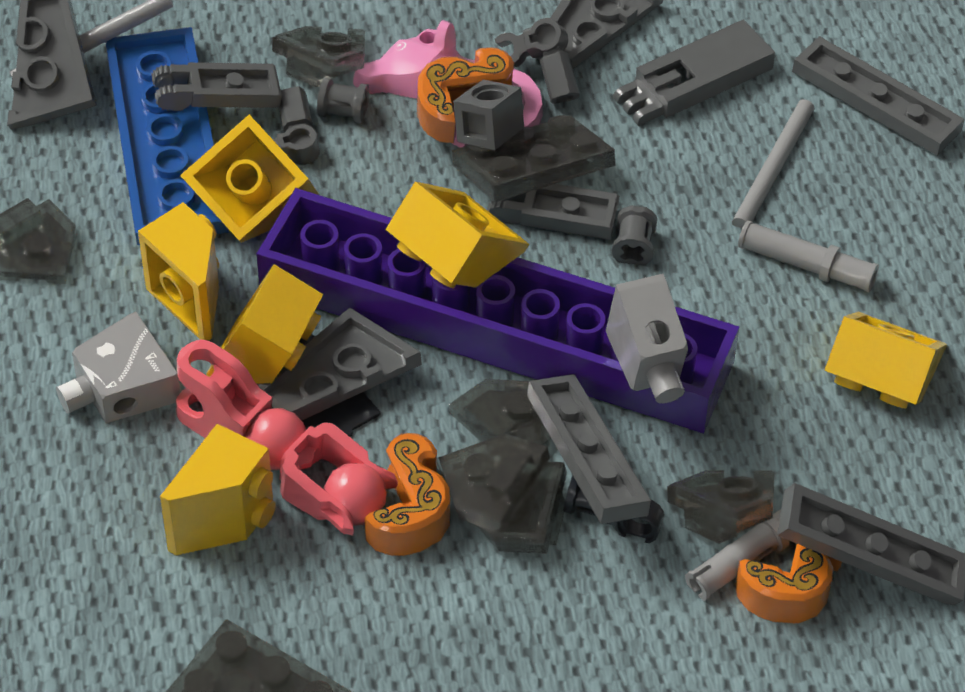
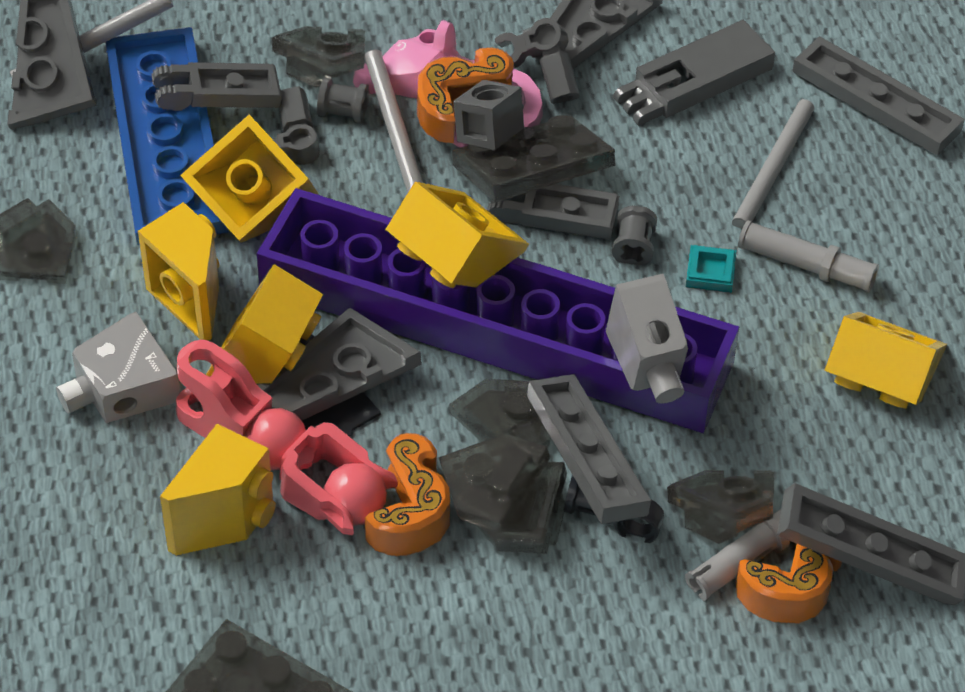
(393, 118): none -> light grey bar
(711, 268): none -> teal tile

